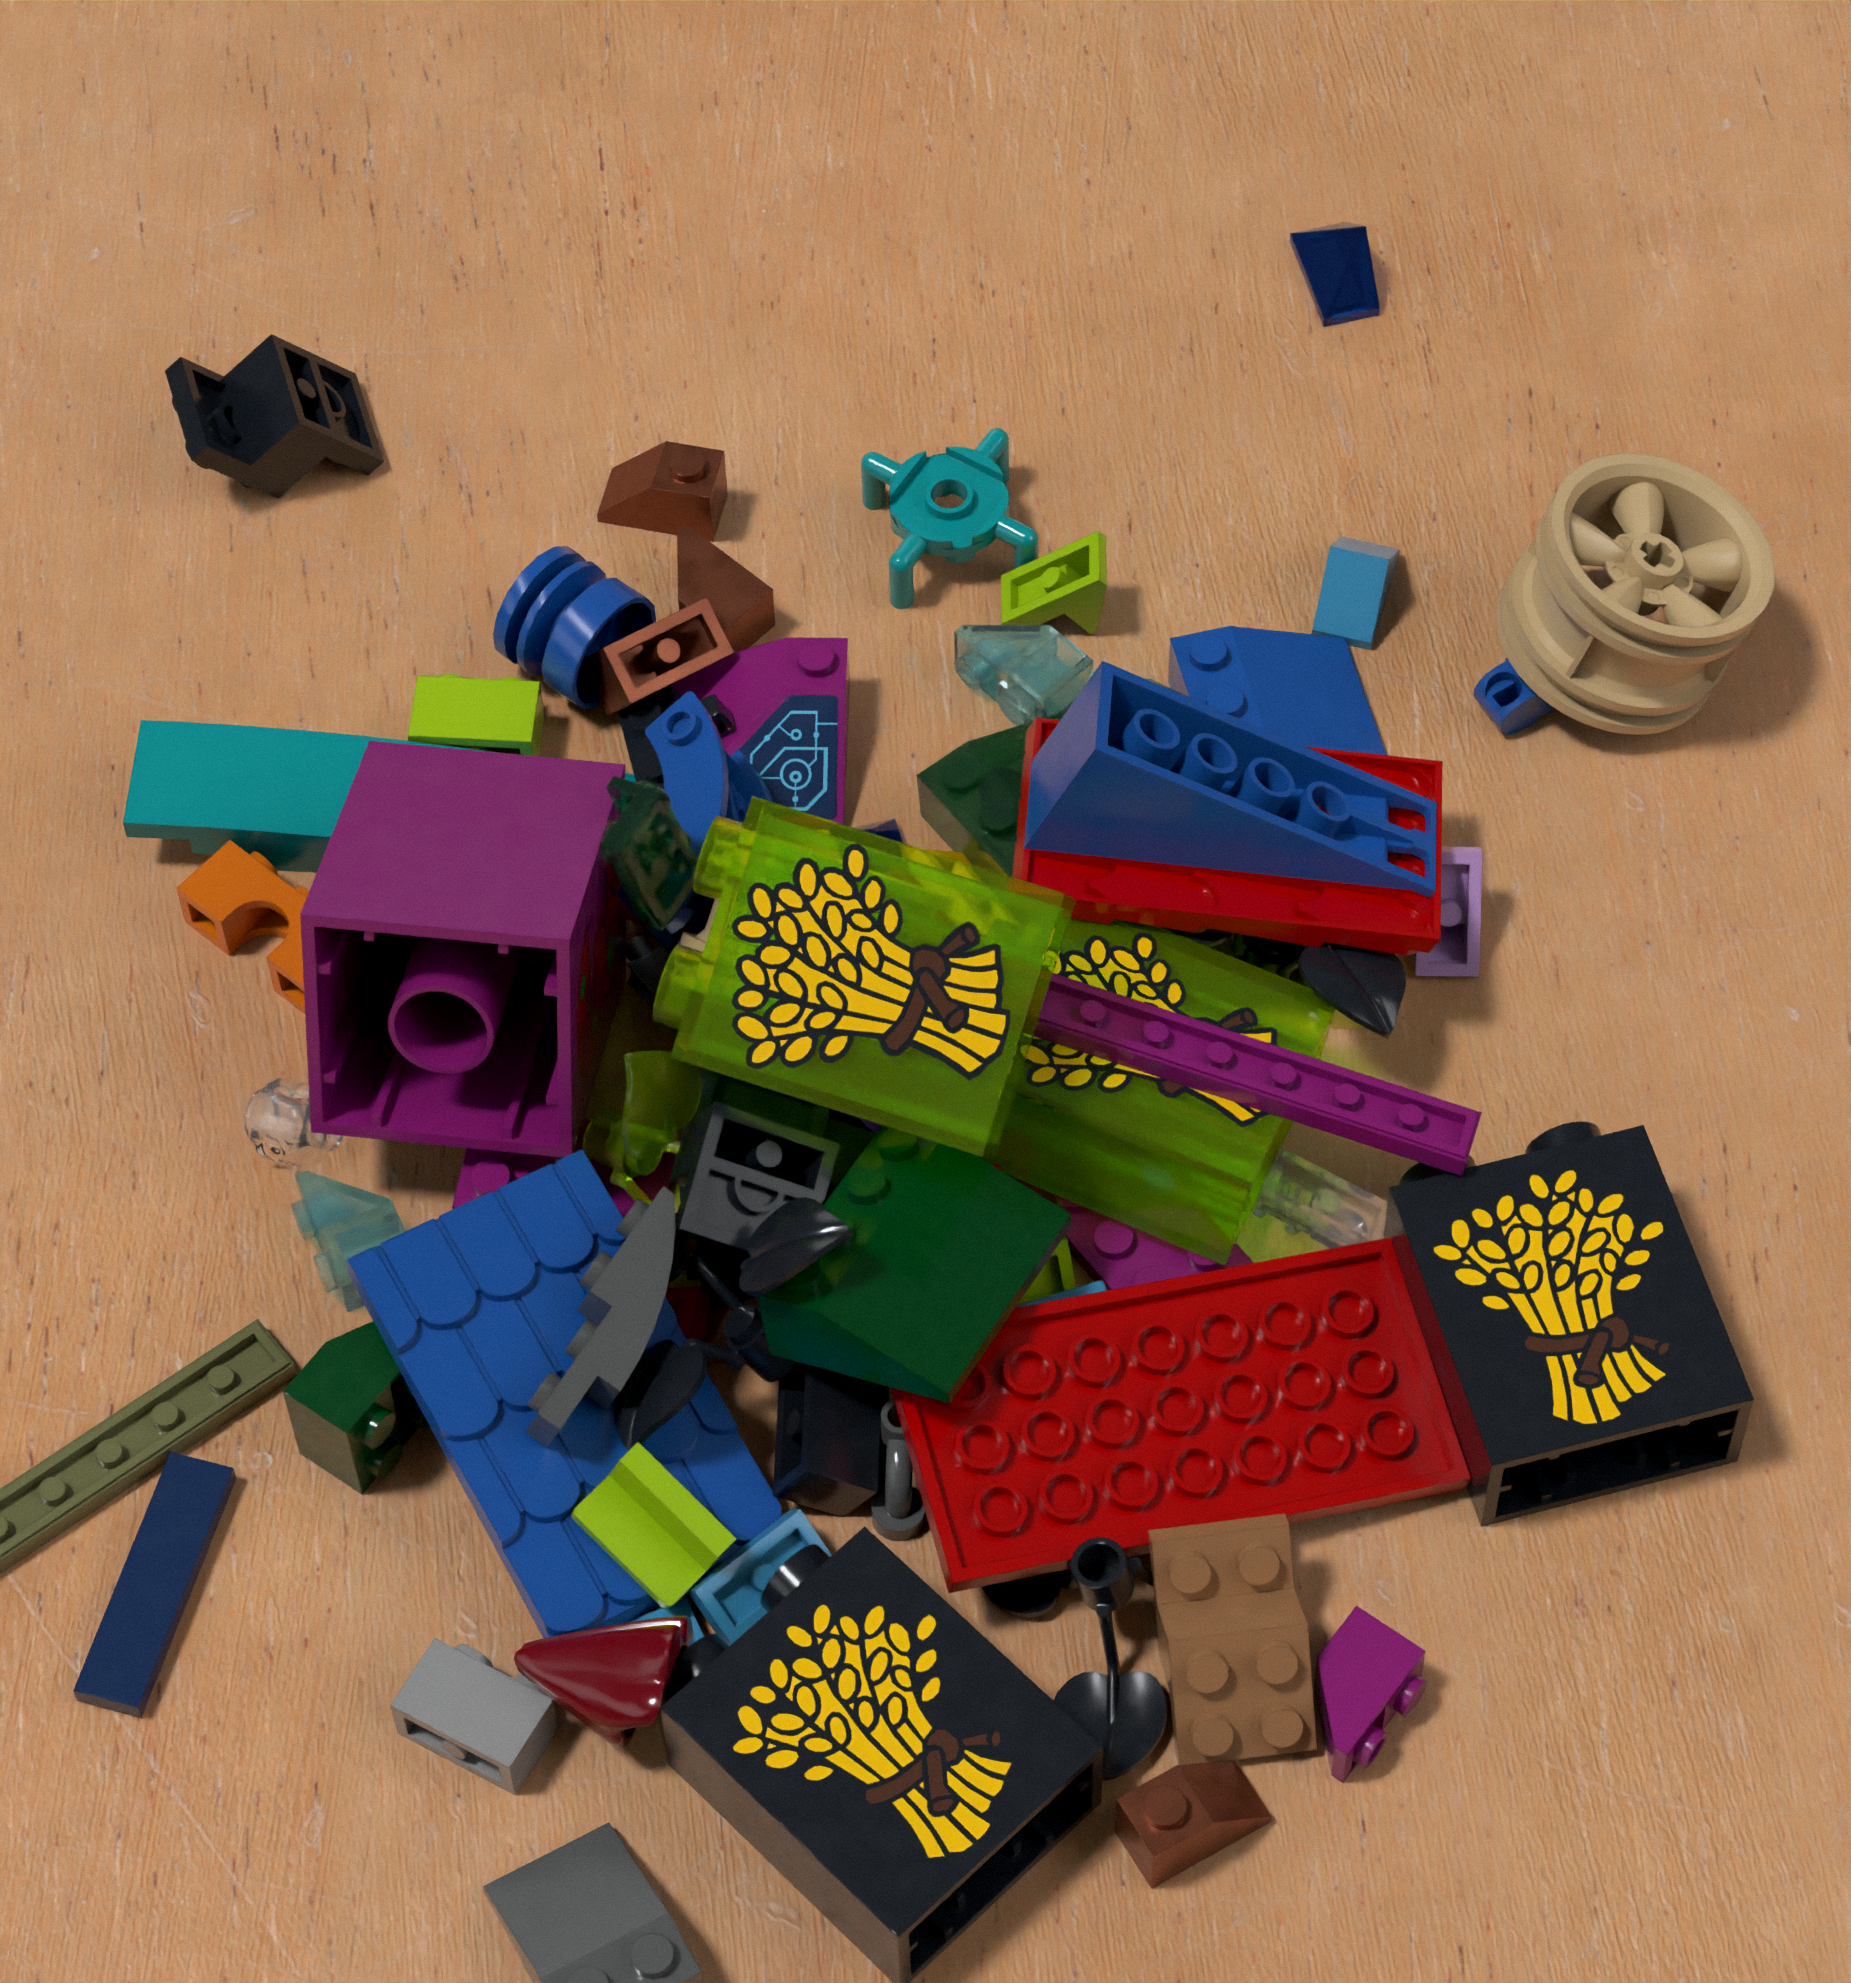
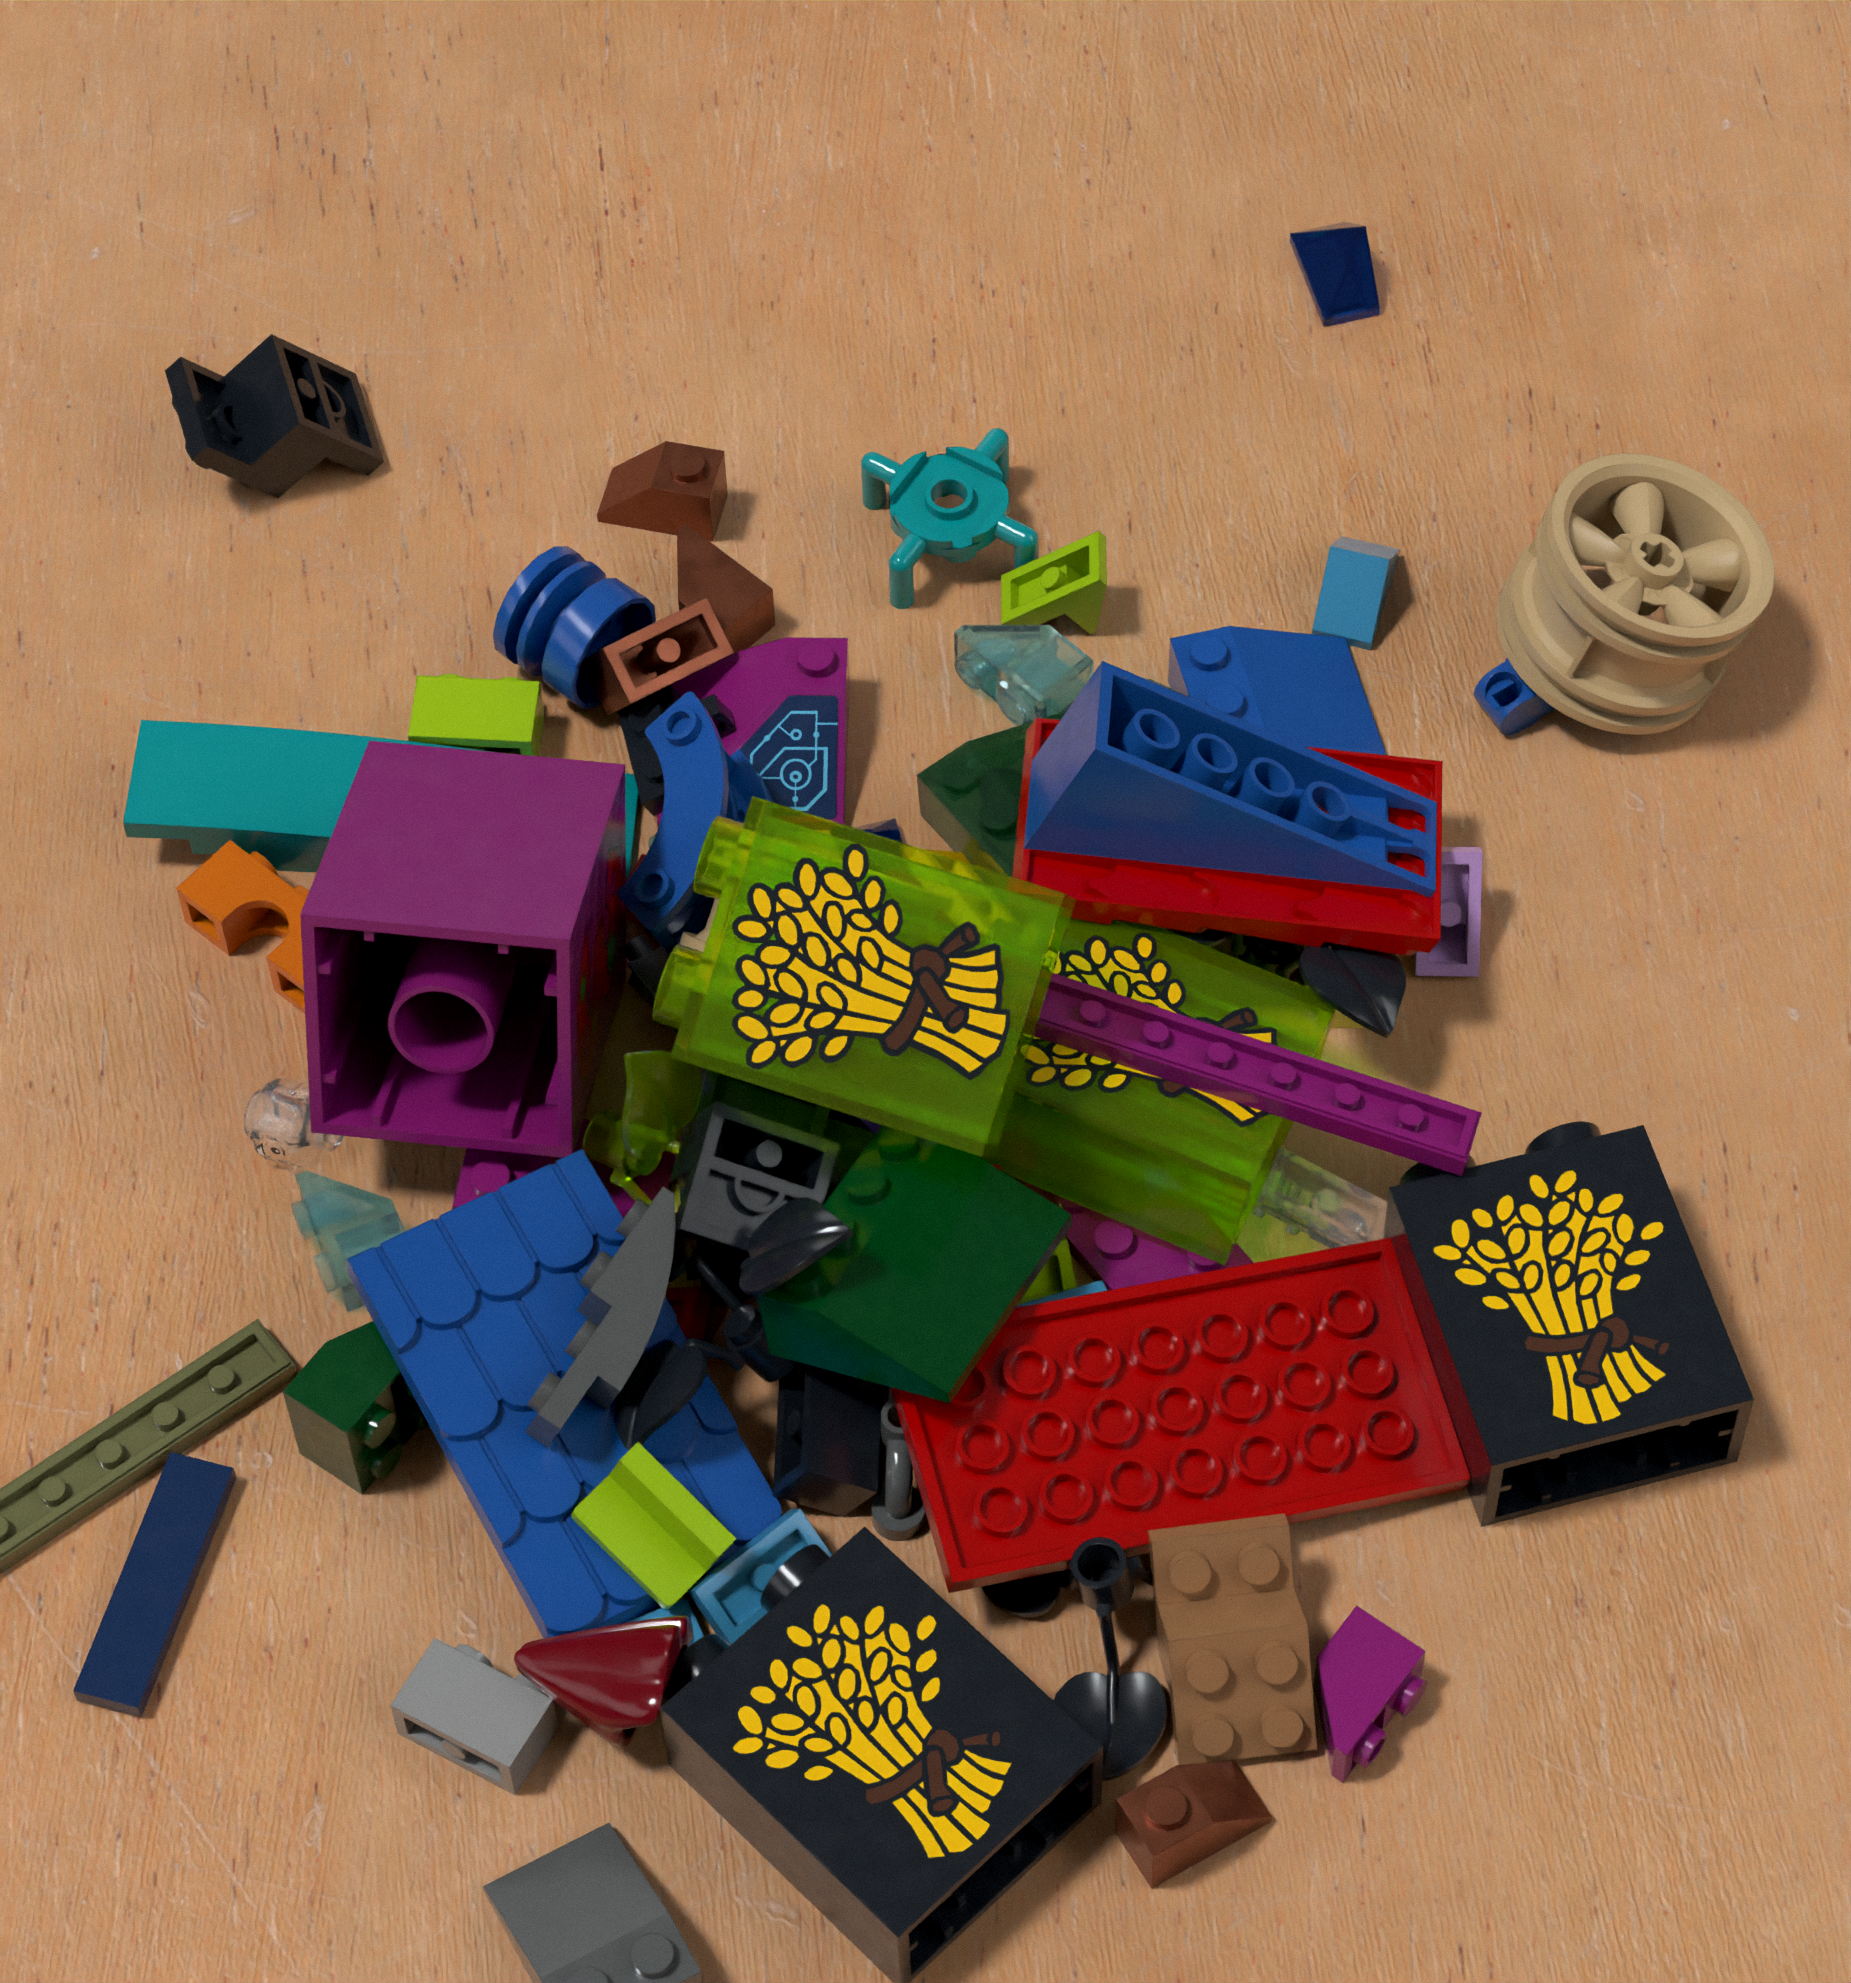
(649, 851): clear green bracket -> none

